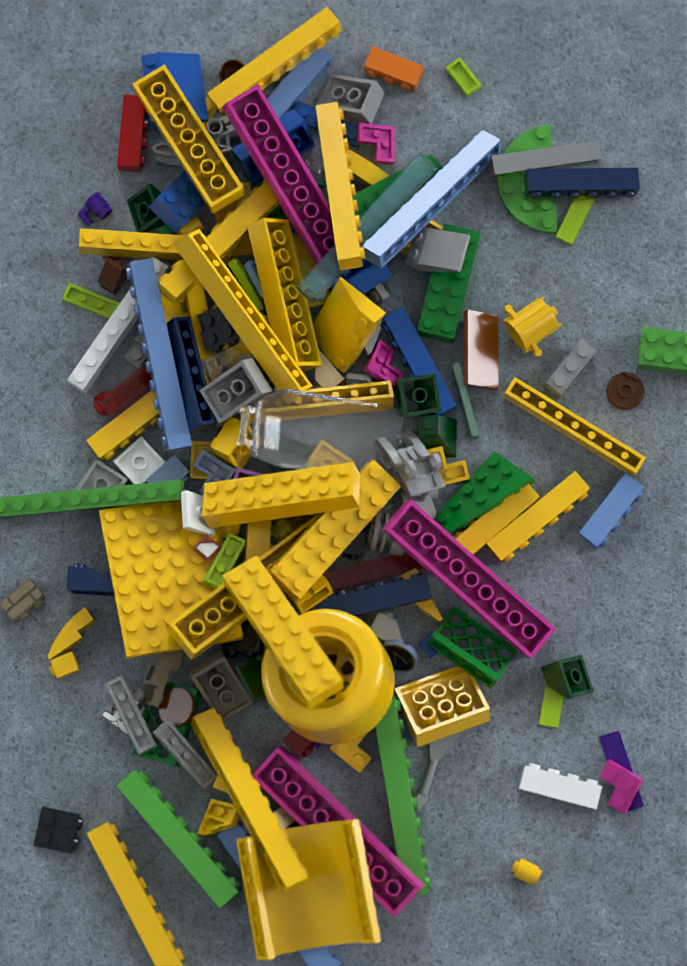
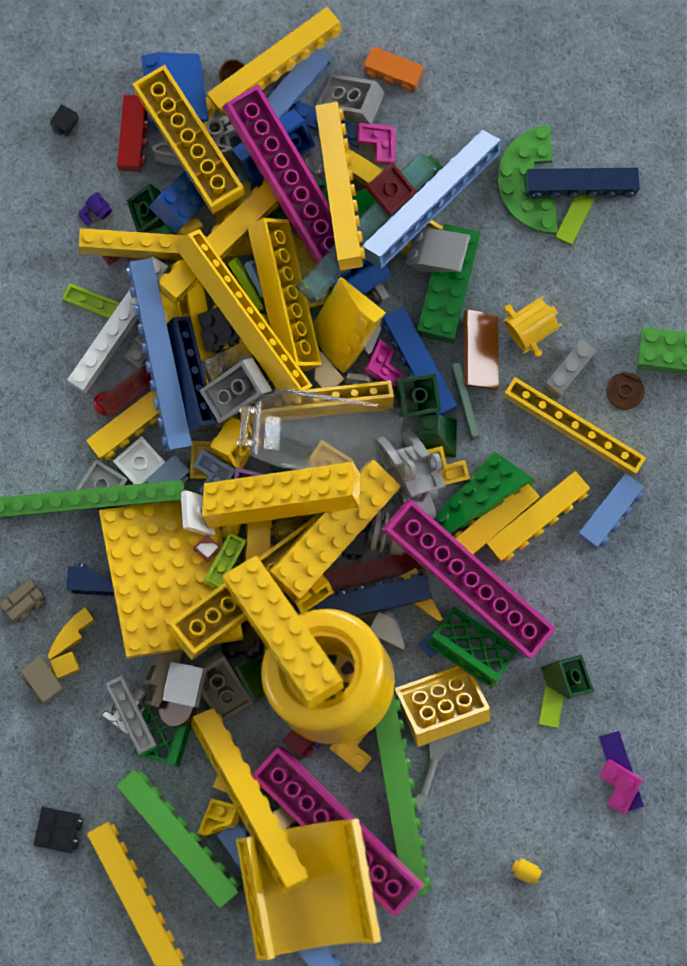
(42, 680): none -> dark tan slope
(64, 120): none -> black brick
(112, 276): reddish brown slope -> none
(184, 684): none -> light grey tile
(185, 754): light grey tile -> none
(390, 189): none -> dark red tile
(402, 657): tile -> none
(463, 77): lime tile -> none
(545, 157): light grey tile -> none
(560, 787): white brick -> none

